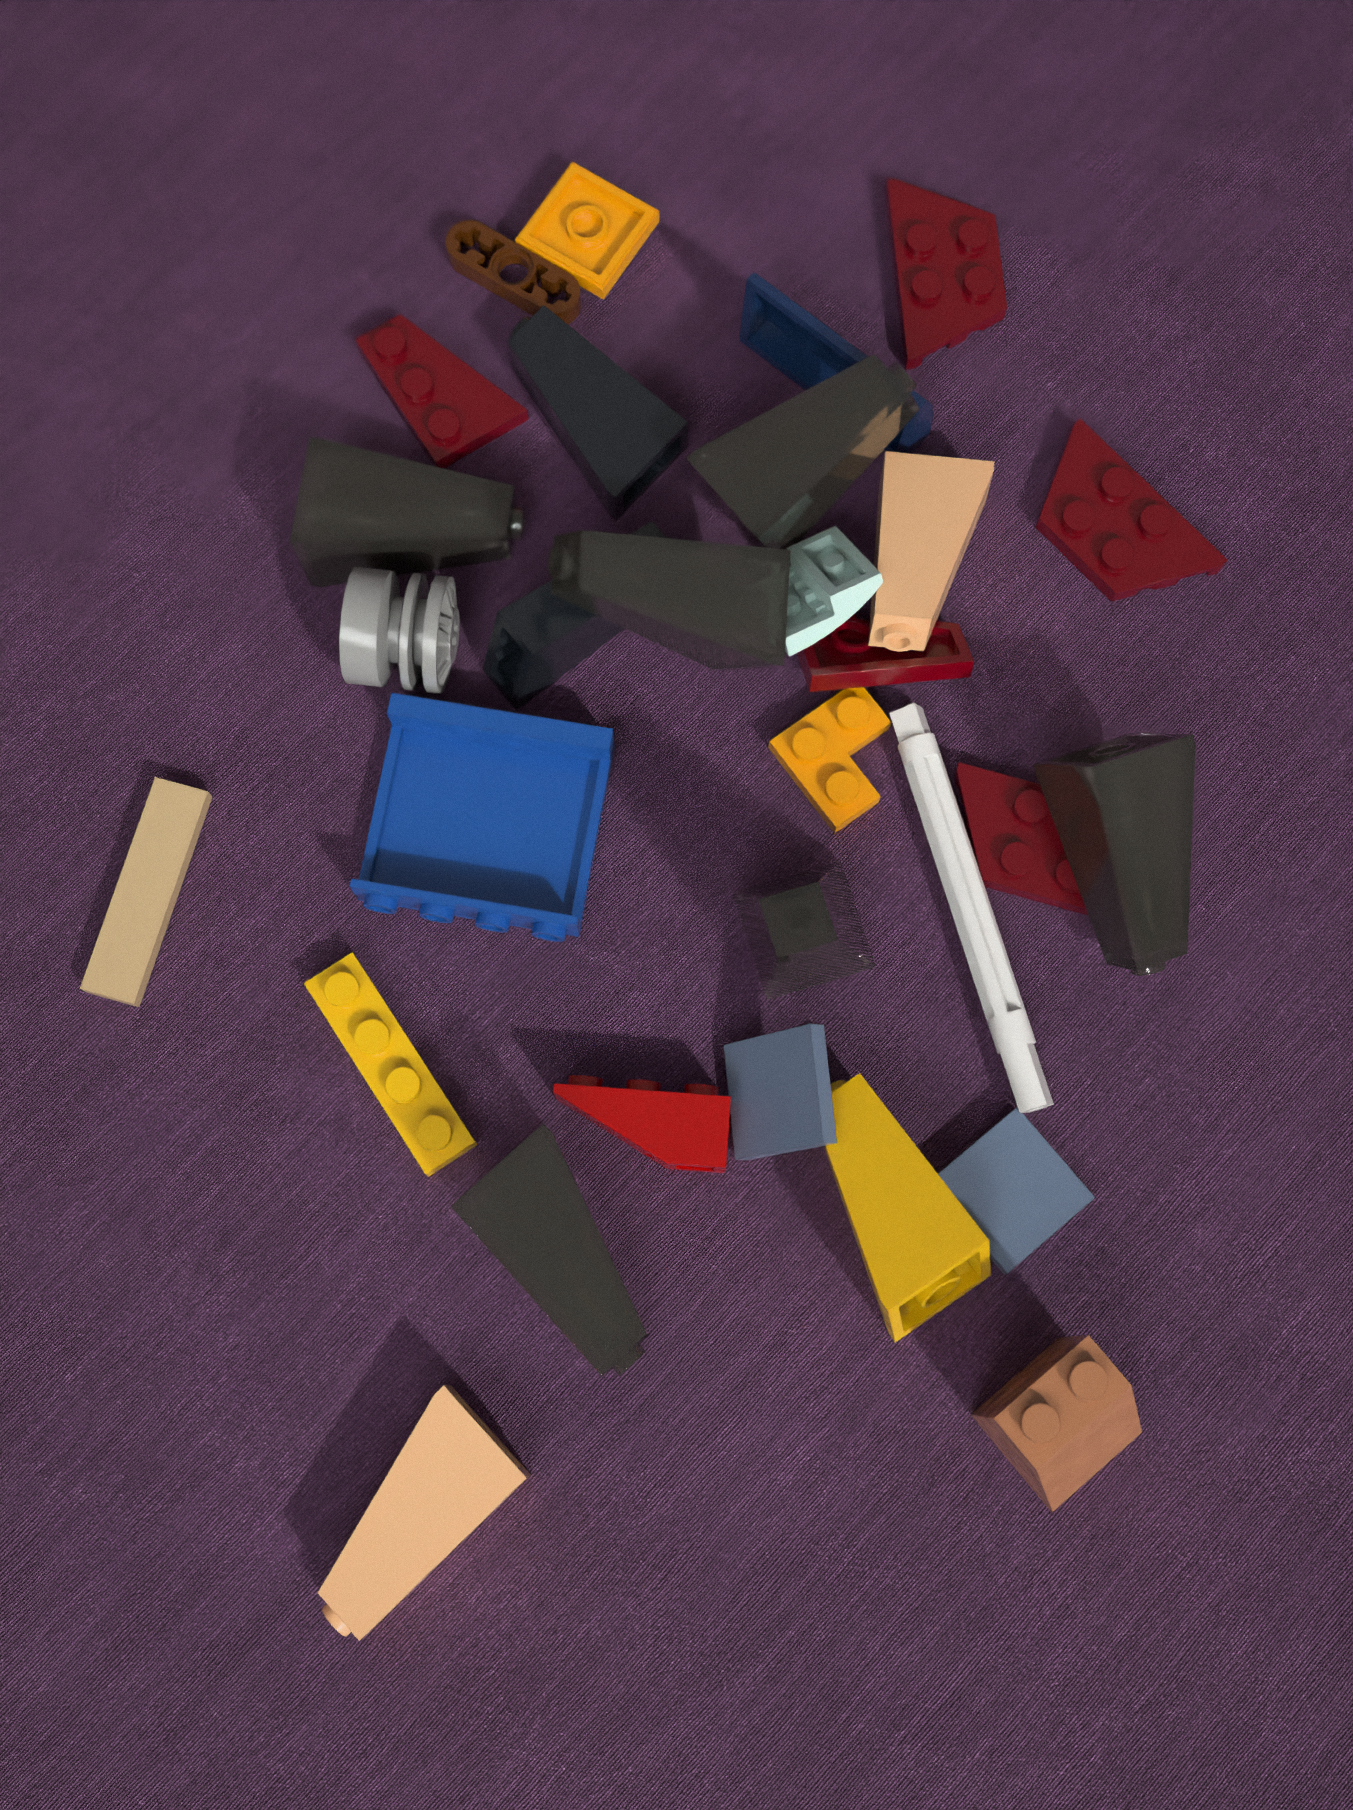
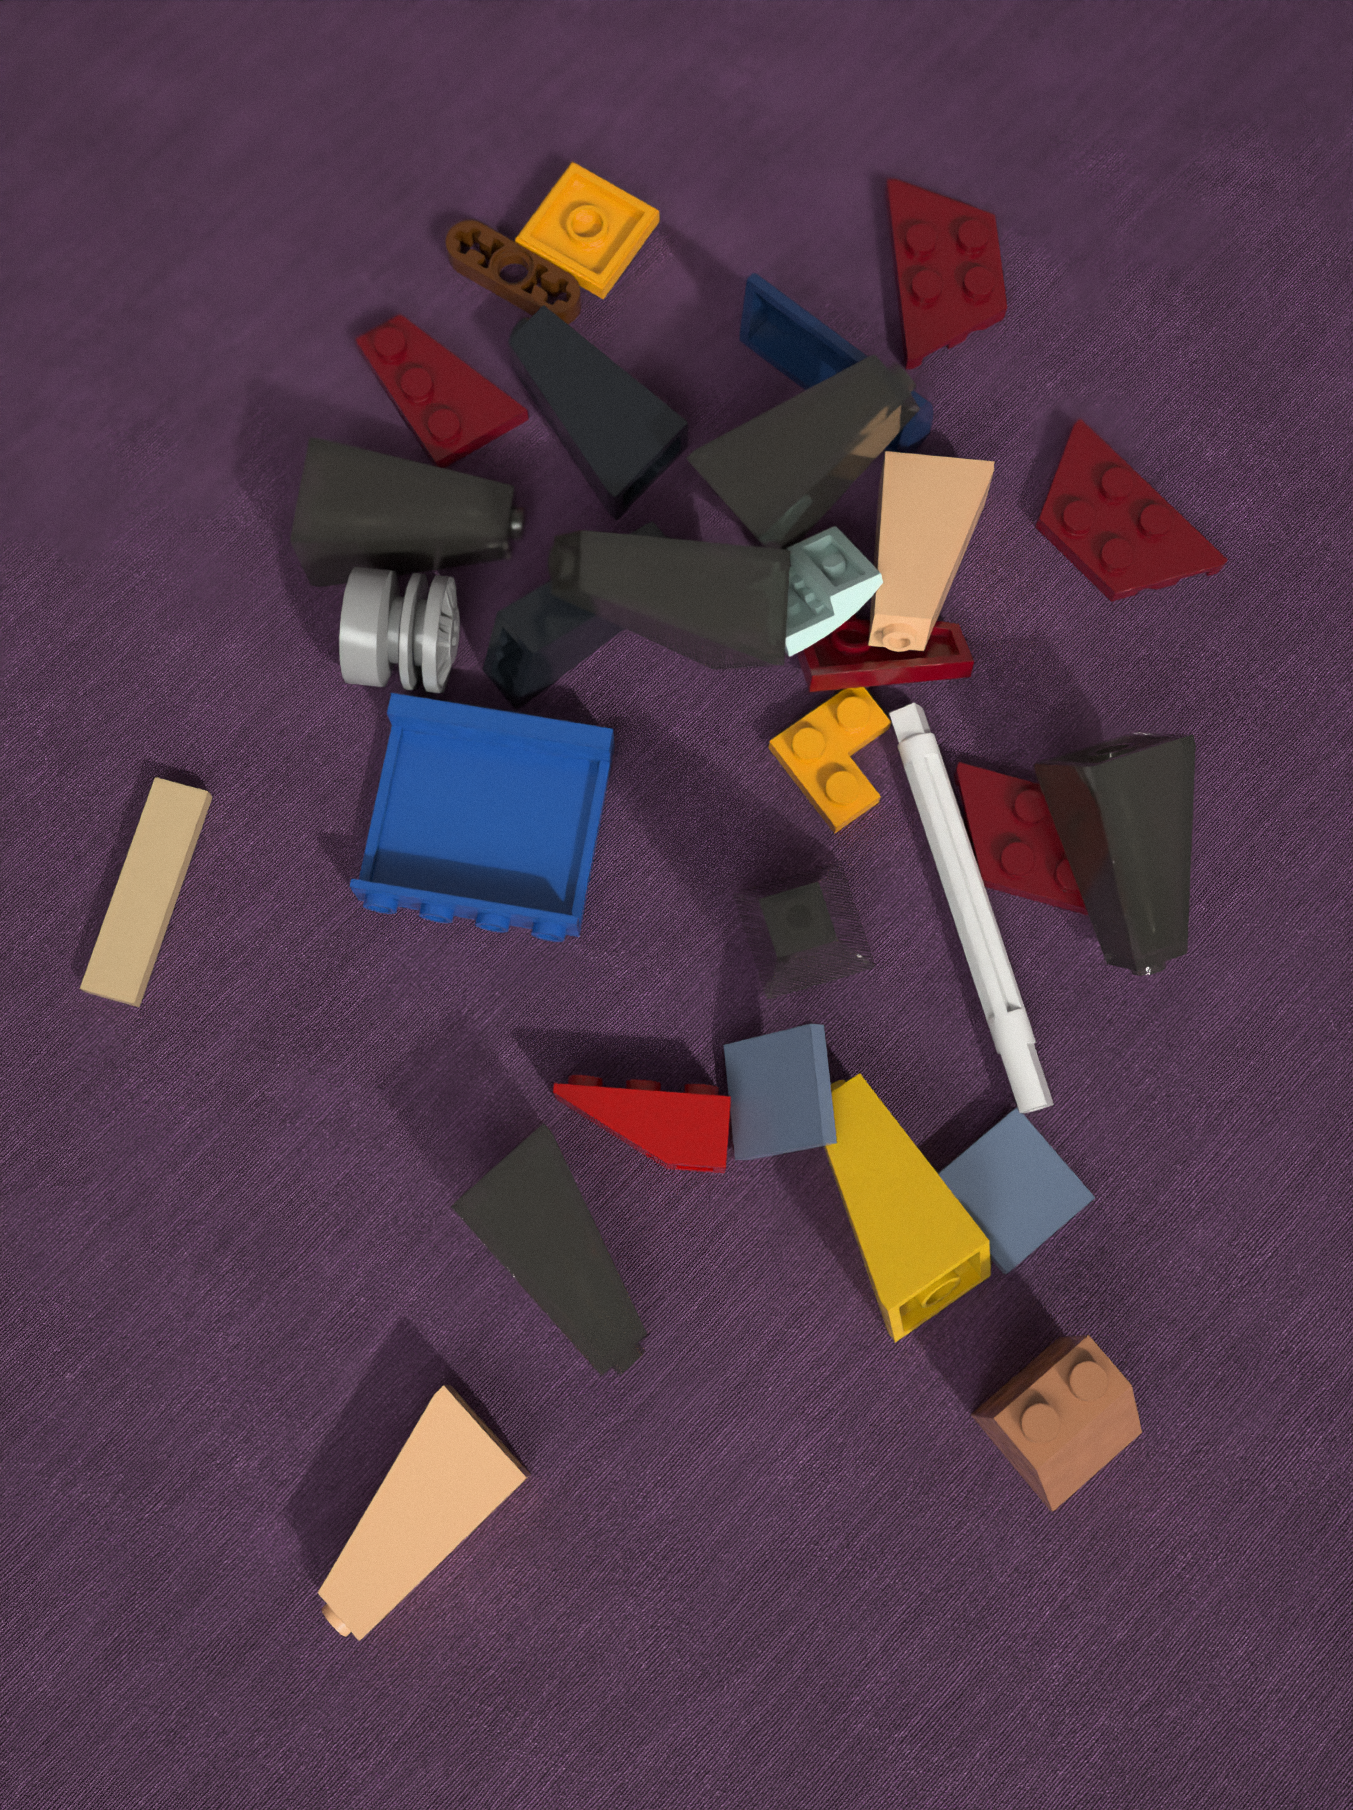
(390, 1064): yellow plate -> none

